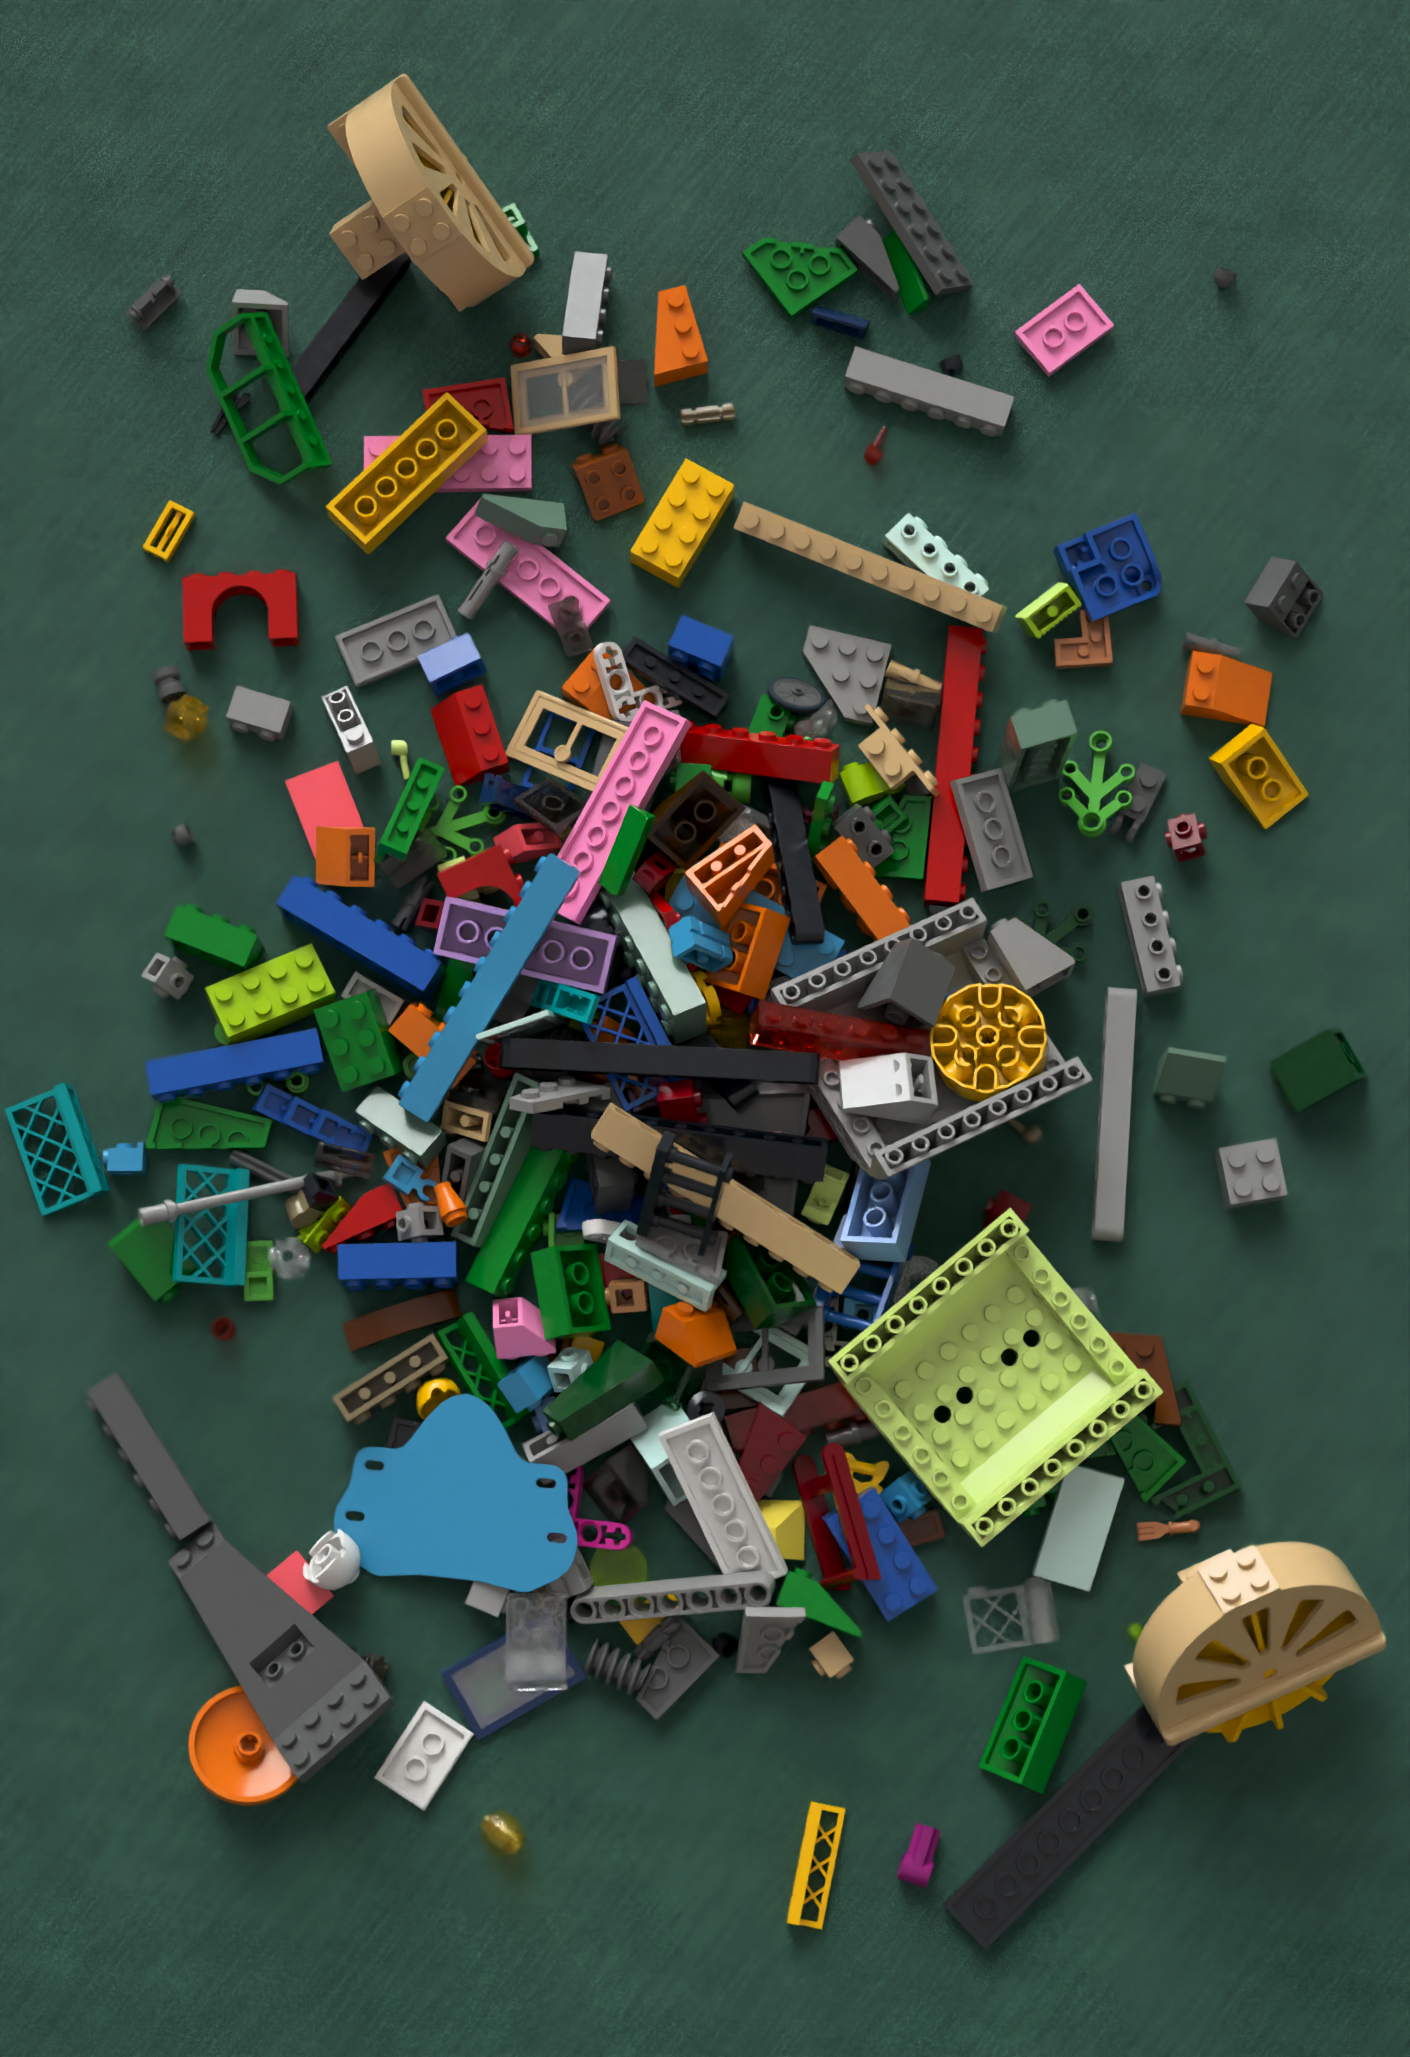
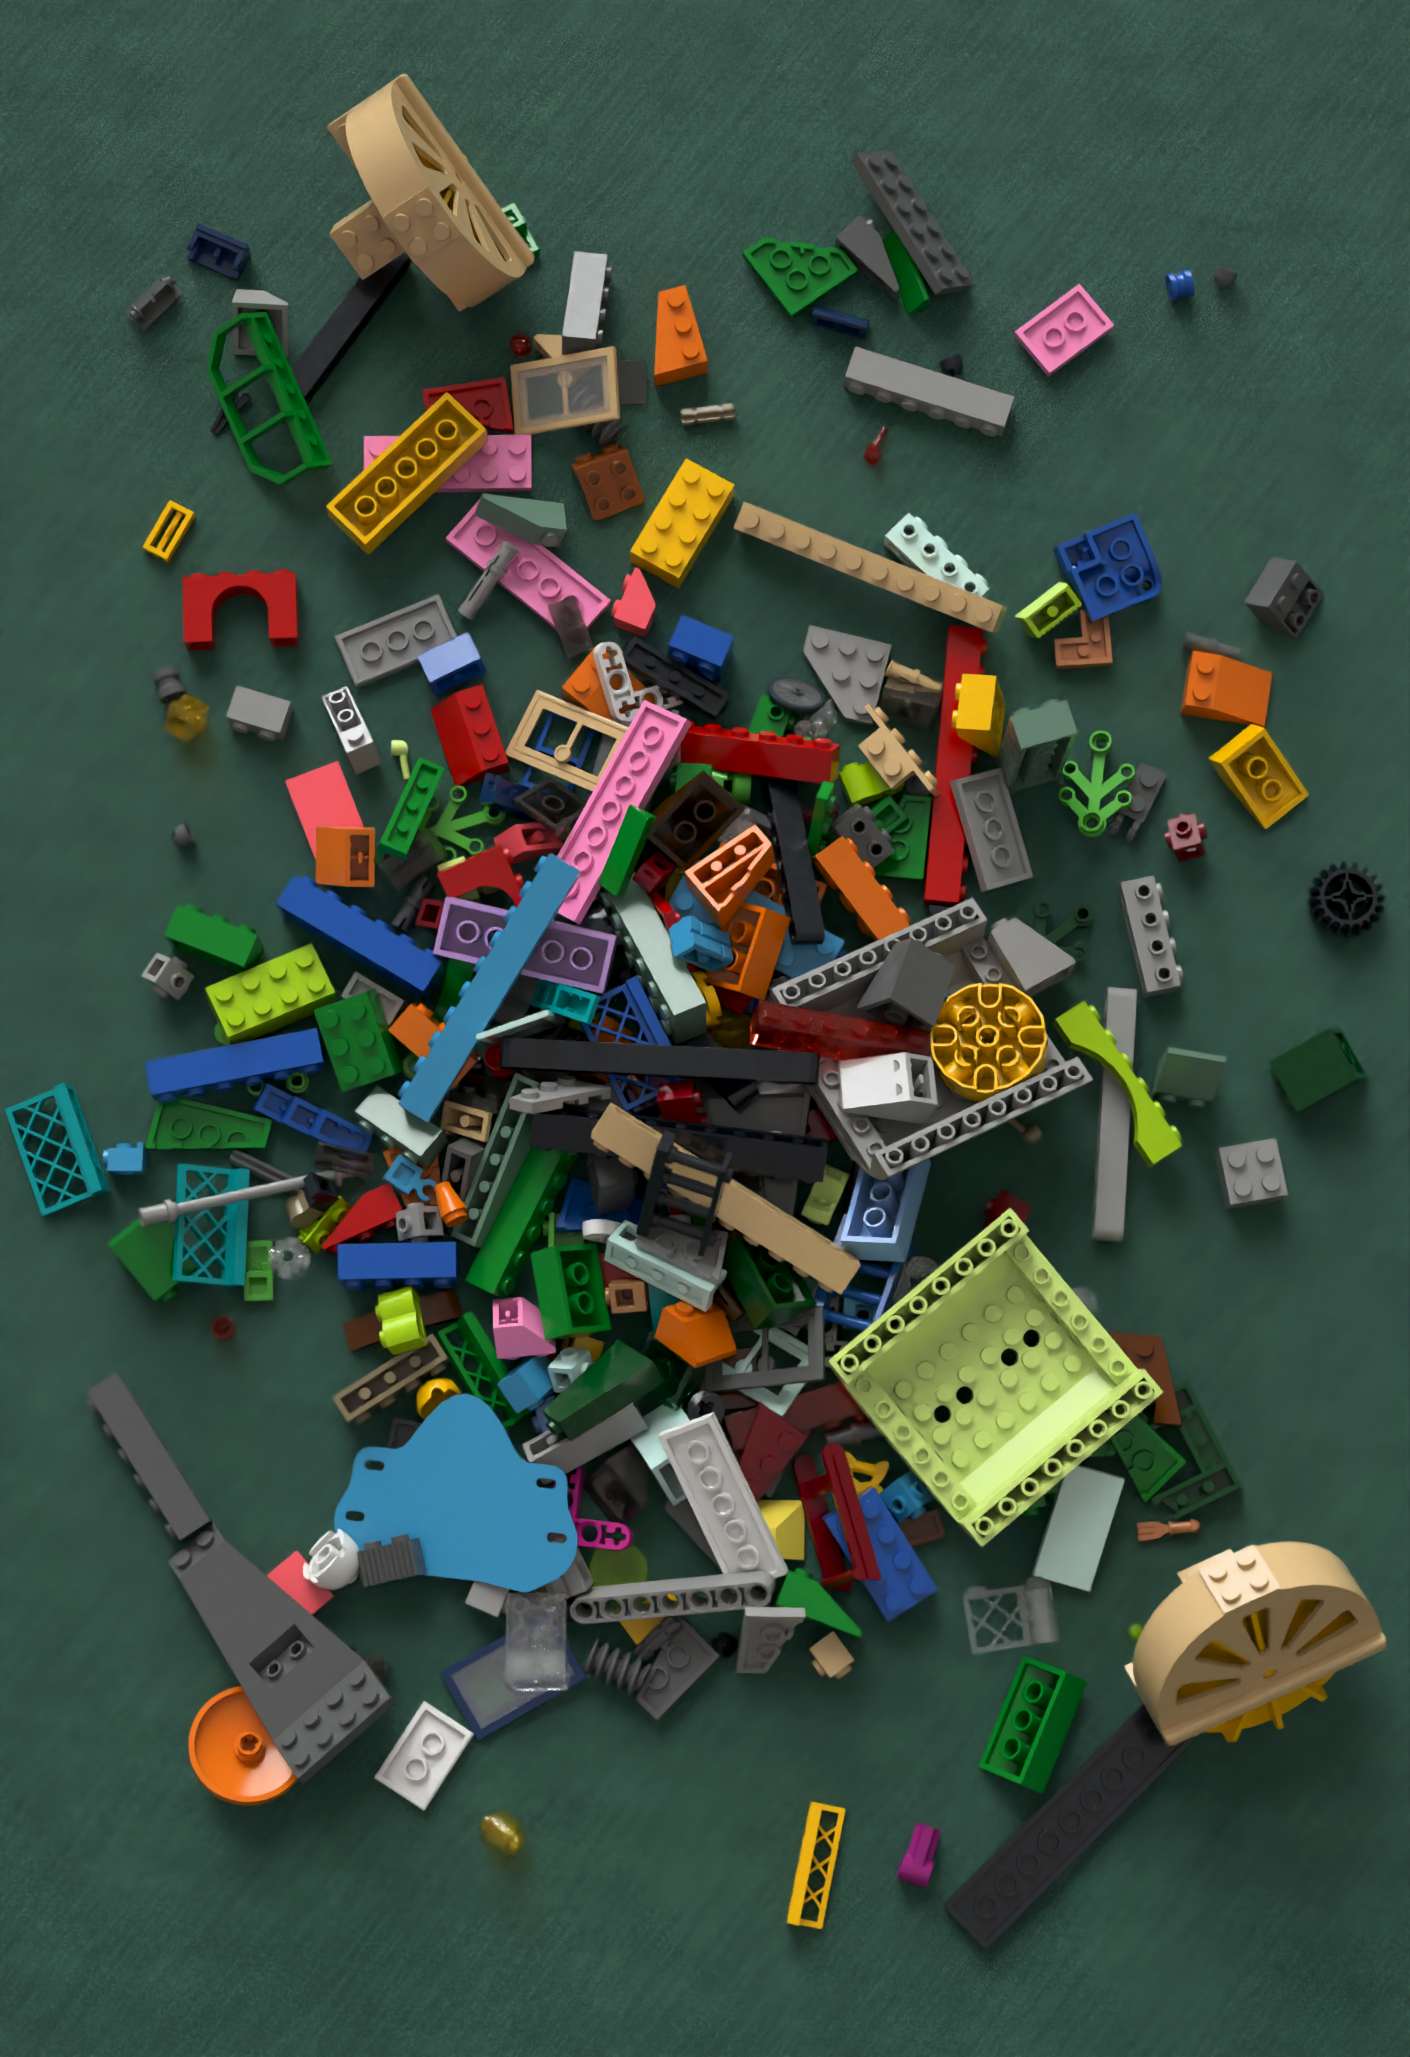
(218, 252): none -> dark blue hinge
(391, 1561): none -> dark grey brick
(401, 1320): none -> lime brick
(636, 607): none -> coral slope
(980, 712): none -> yellow slope
(1084, 1034): none -> lime arch
(1180, 285): none -> blue wheel
(1346, 888): none -> black gear

